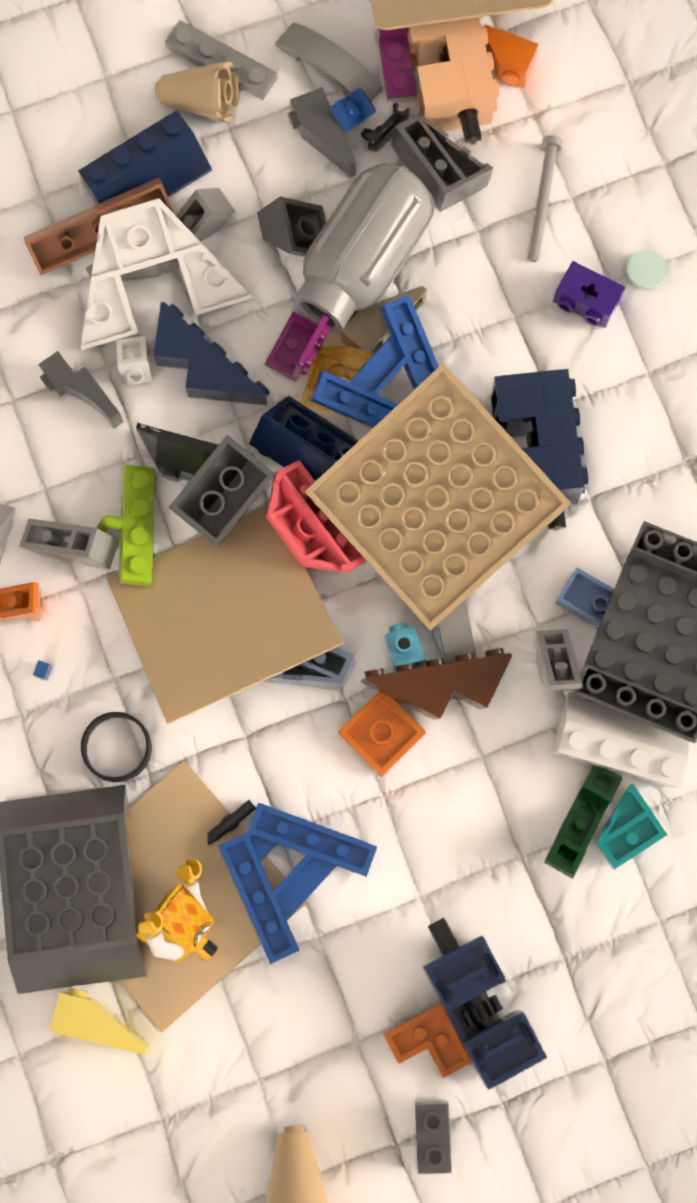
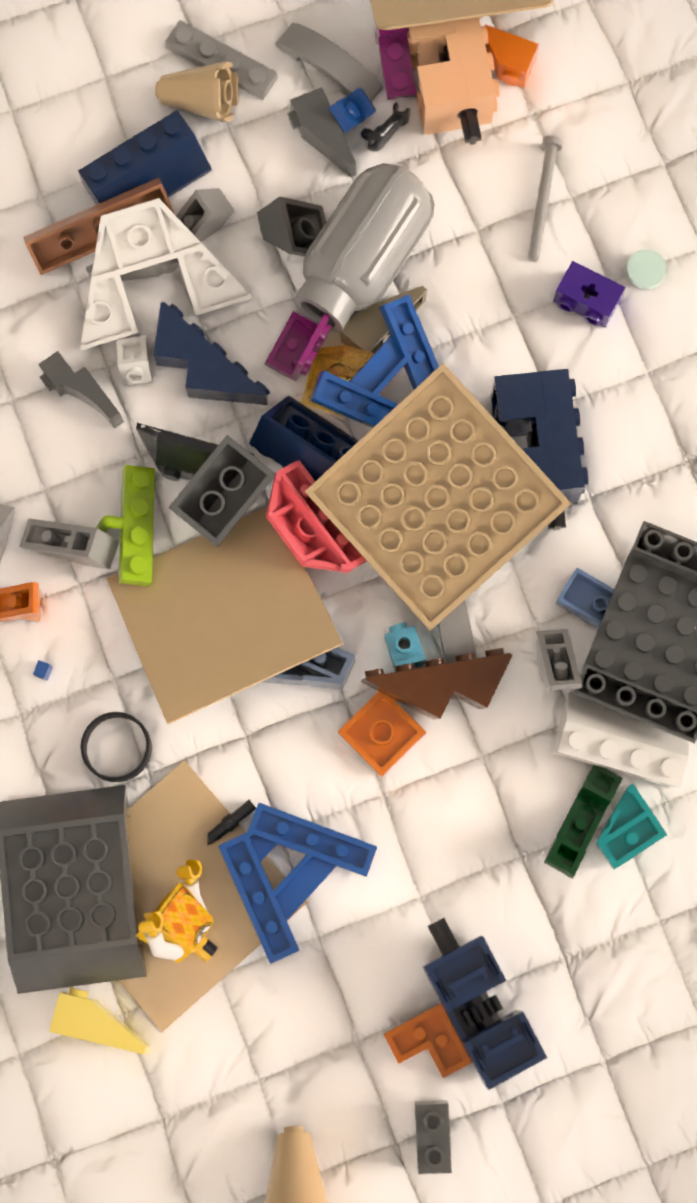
(439, 162): flat silver wedge -> none

